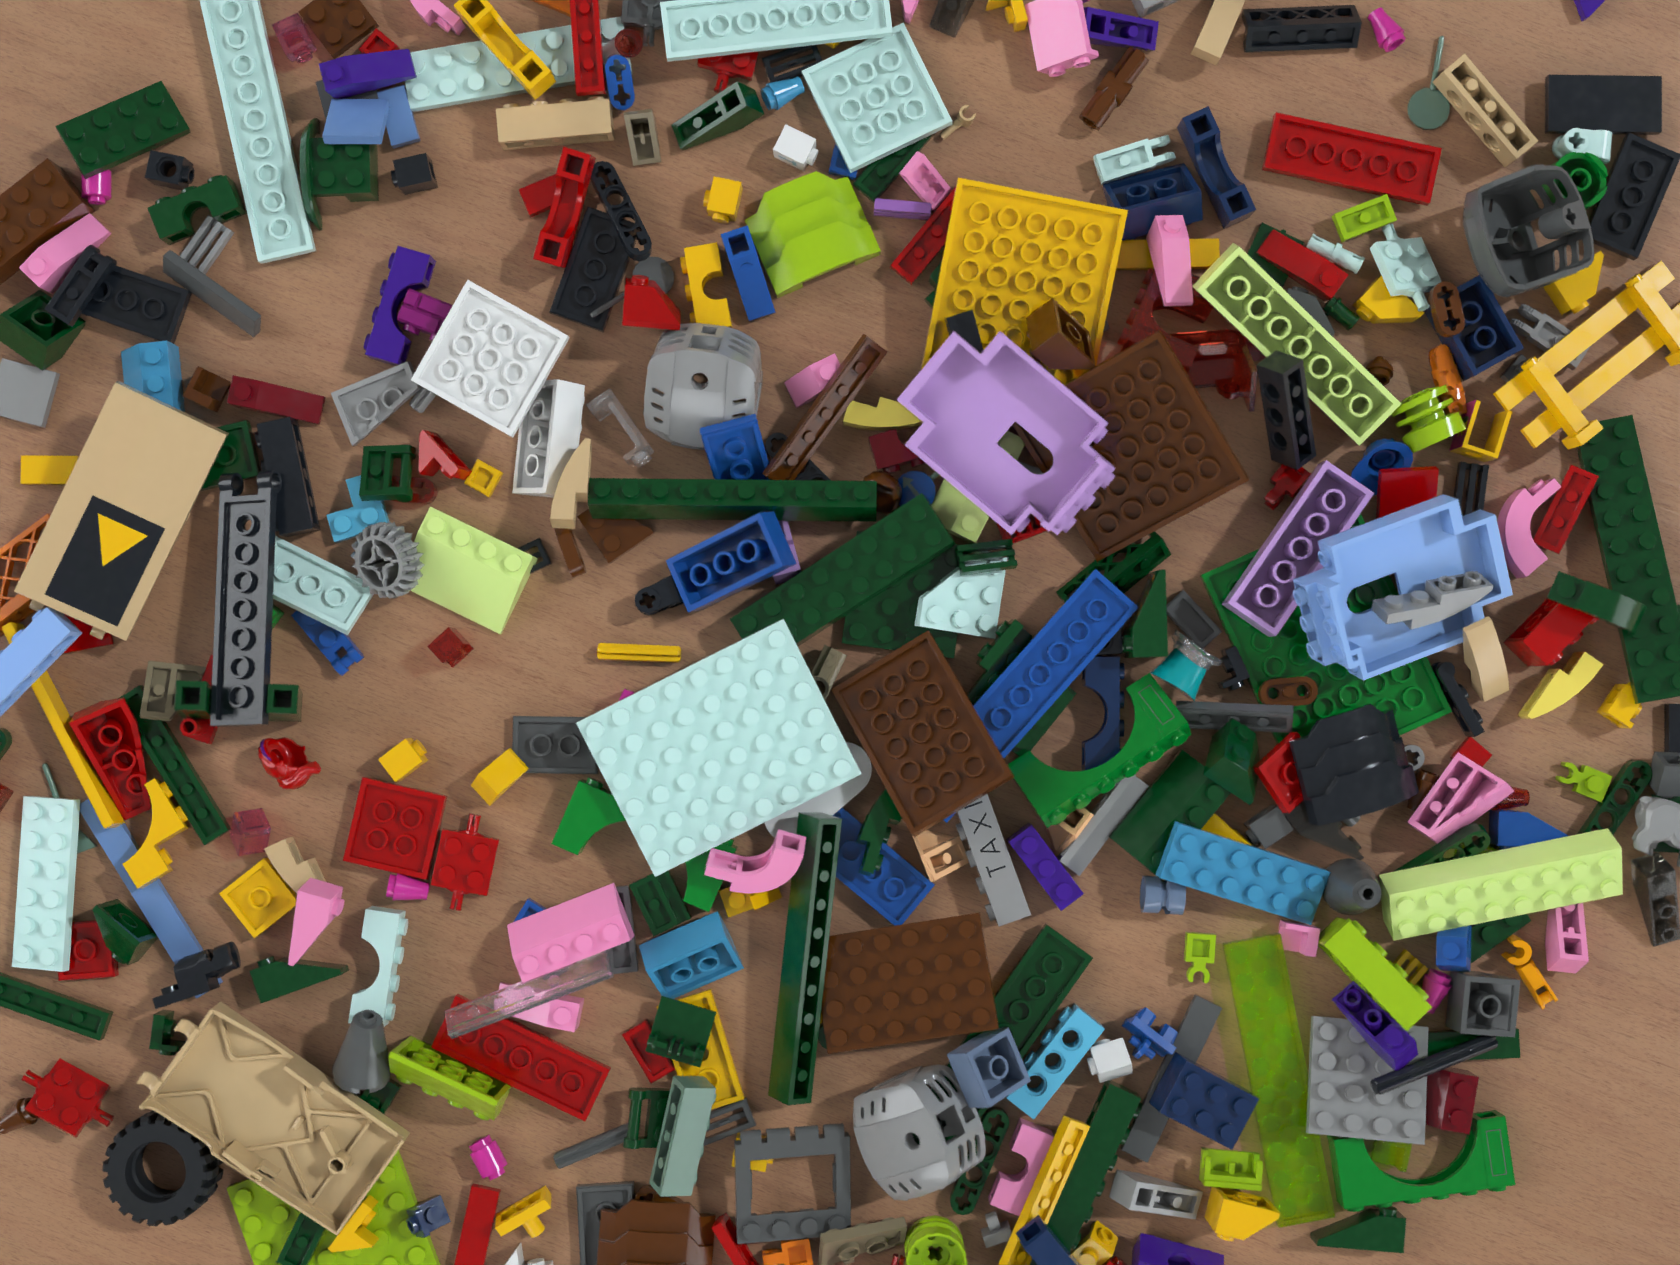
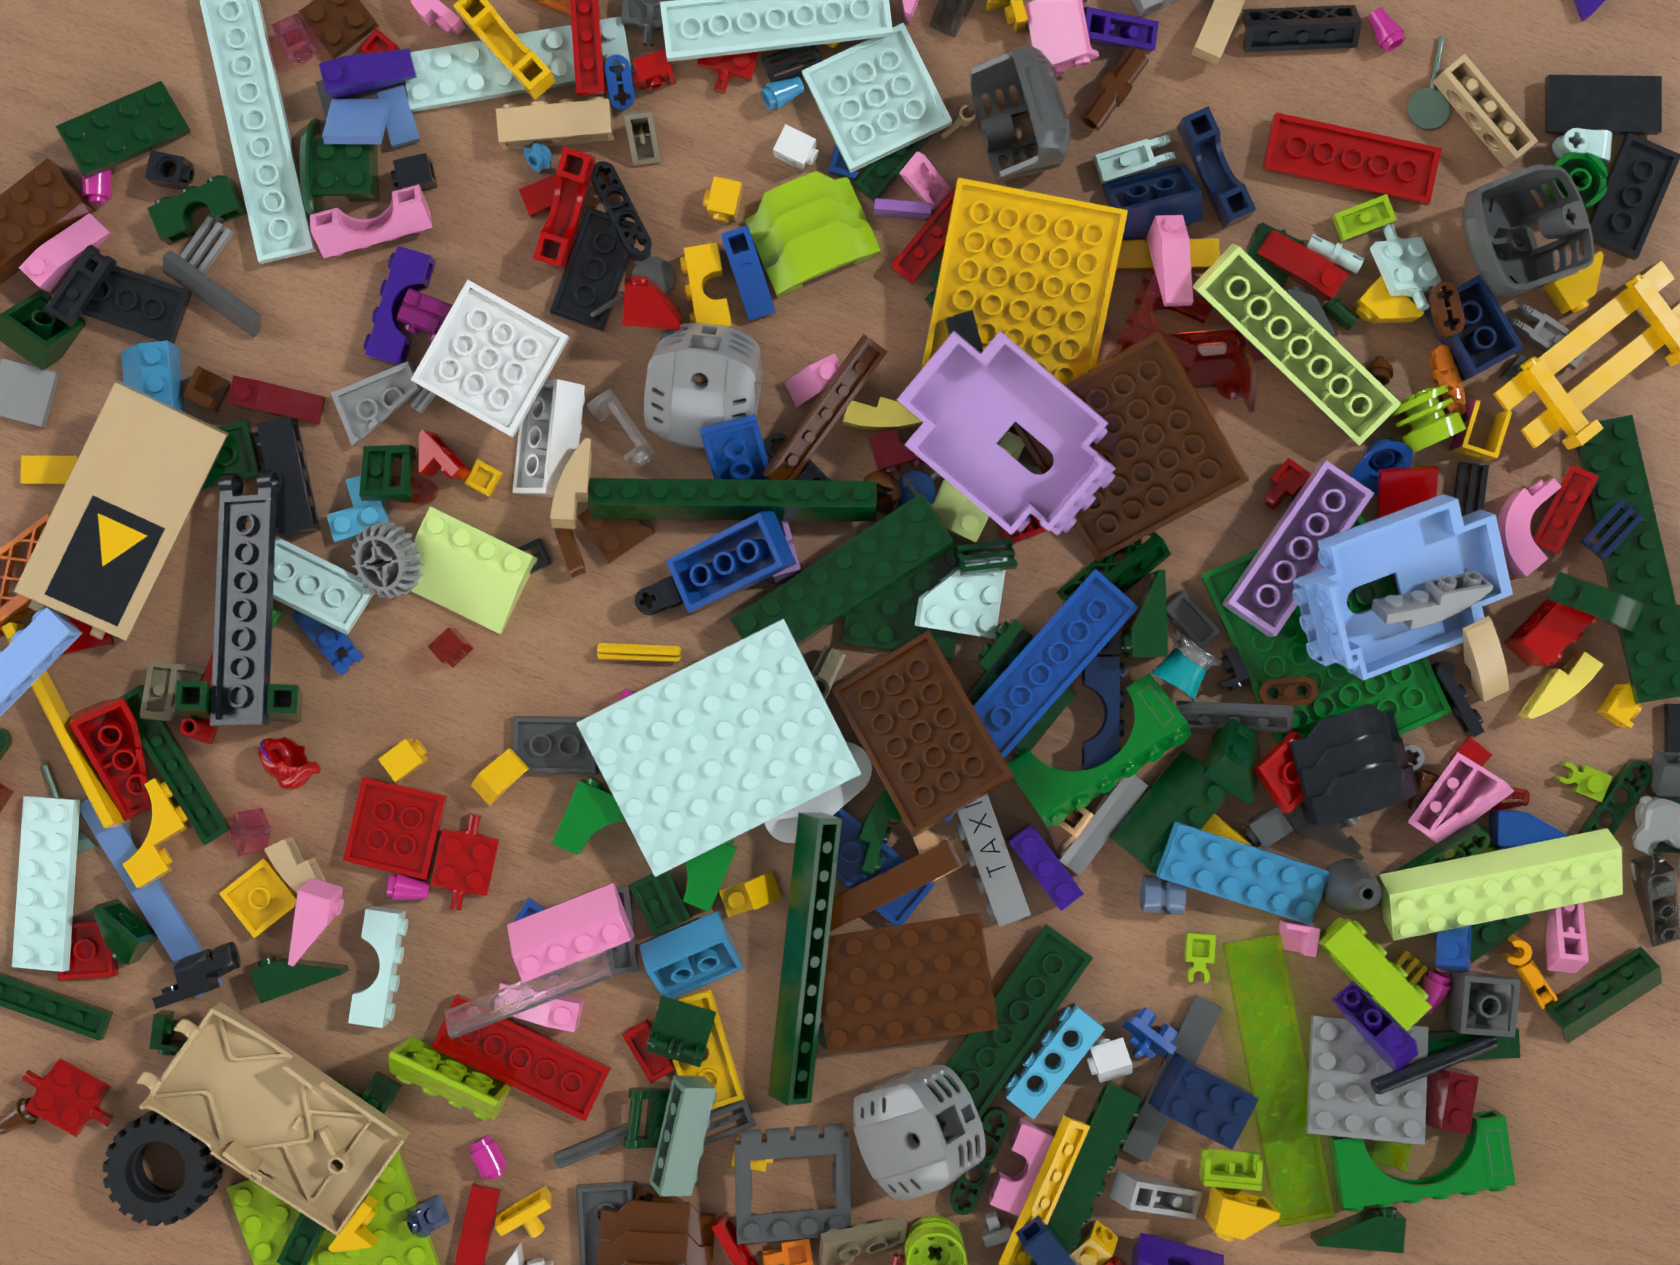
(340, 233): none -> bright pink arch
(363, 1055): dark grey cone -> none
(538, 157): none -> dark azure plate
(626, 47): clear red cone -> none
(652, 71): none -> red brick
(718, 116): dark green slope -> none
(762, 871): bright pink arch -> none
(894, 883): none -> reddish brown tile
(988, 1068): sand blue brick -> none
(1037, 94): none -> dark grey piece
(1059, 338): reddish brown slope -> none
(1286, 409): black brick -> none
(1605, 994): none -> dark green panel
(1628, 512): none -> dark blue tile

